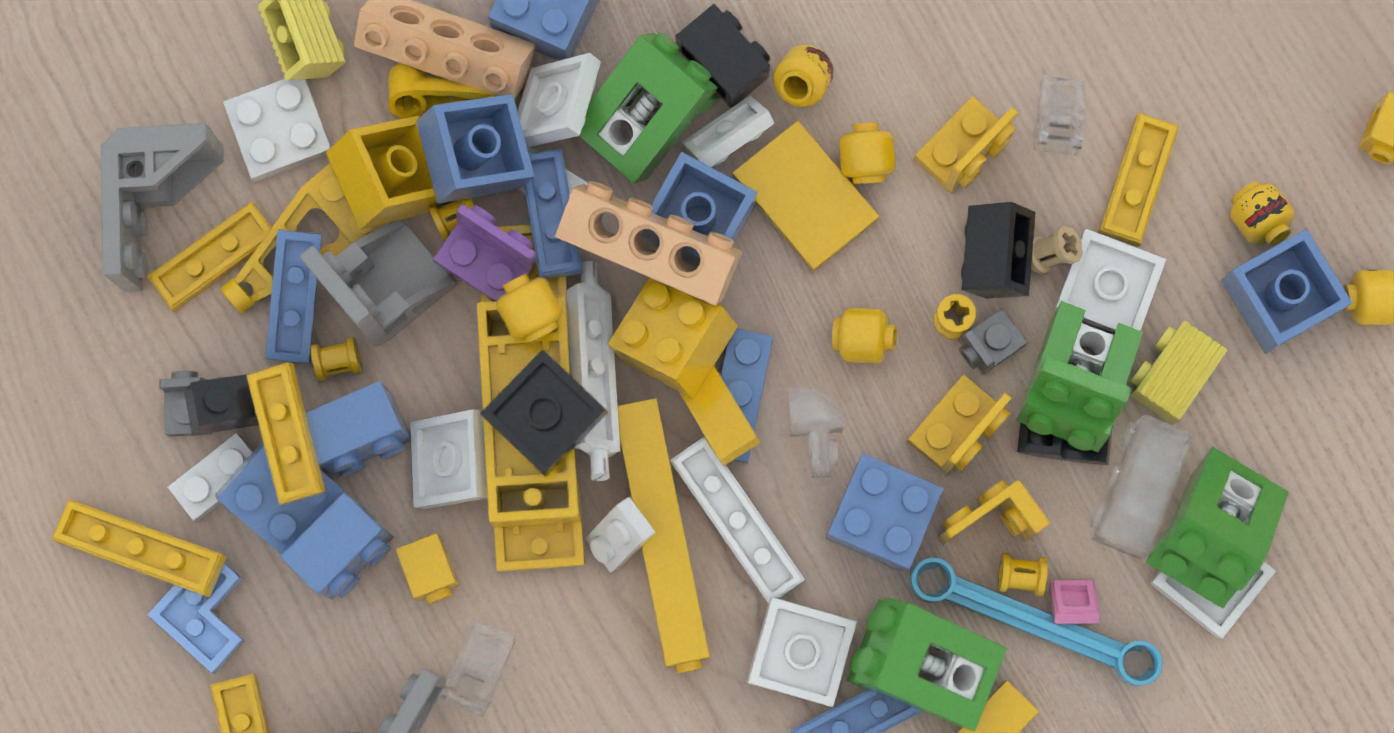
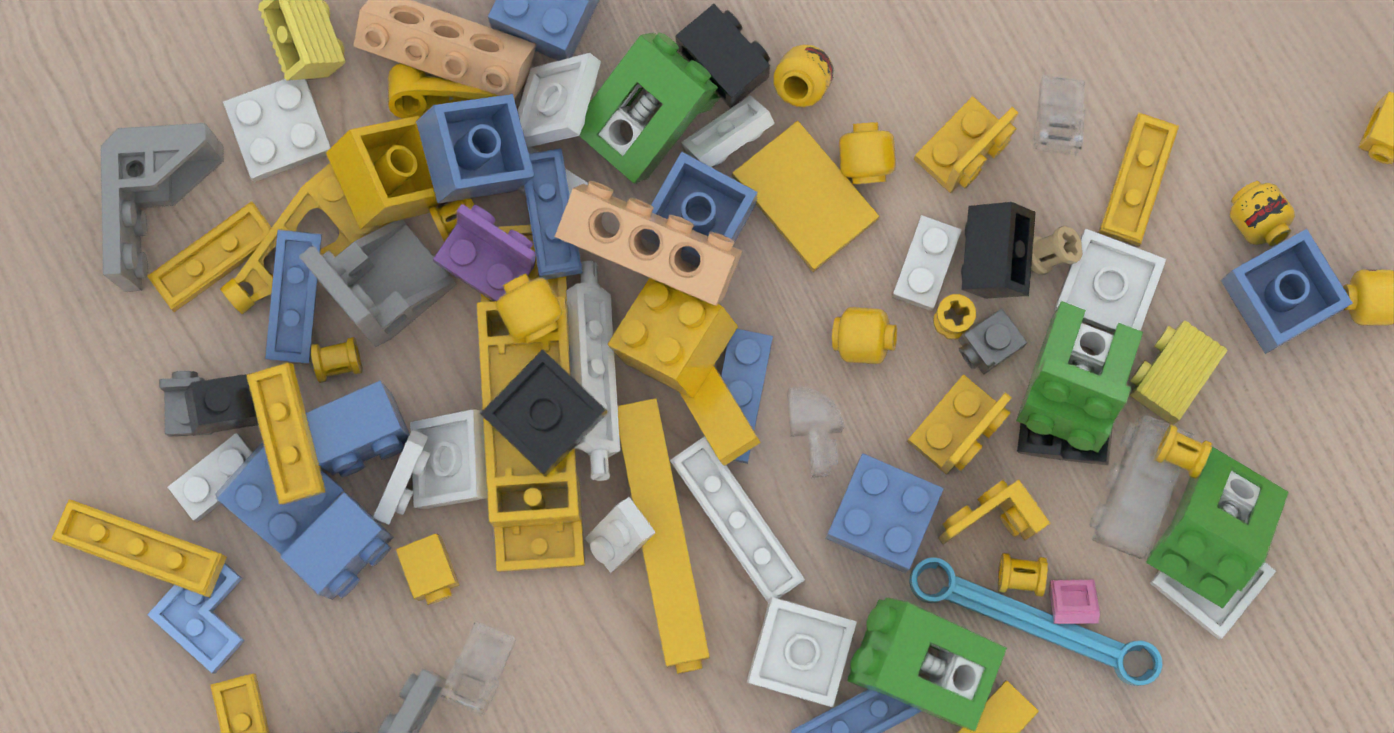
(396, 494): none -> white plate
(926, 263): none -> white plate
(1183, 451): none -> yellow bush

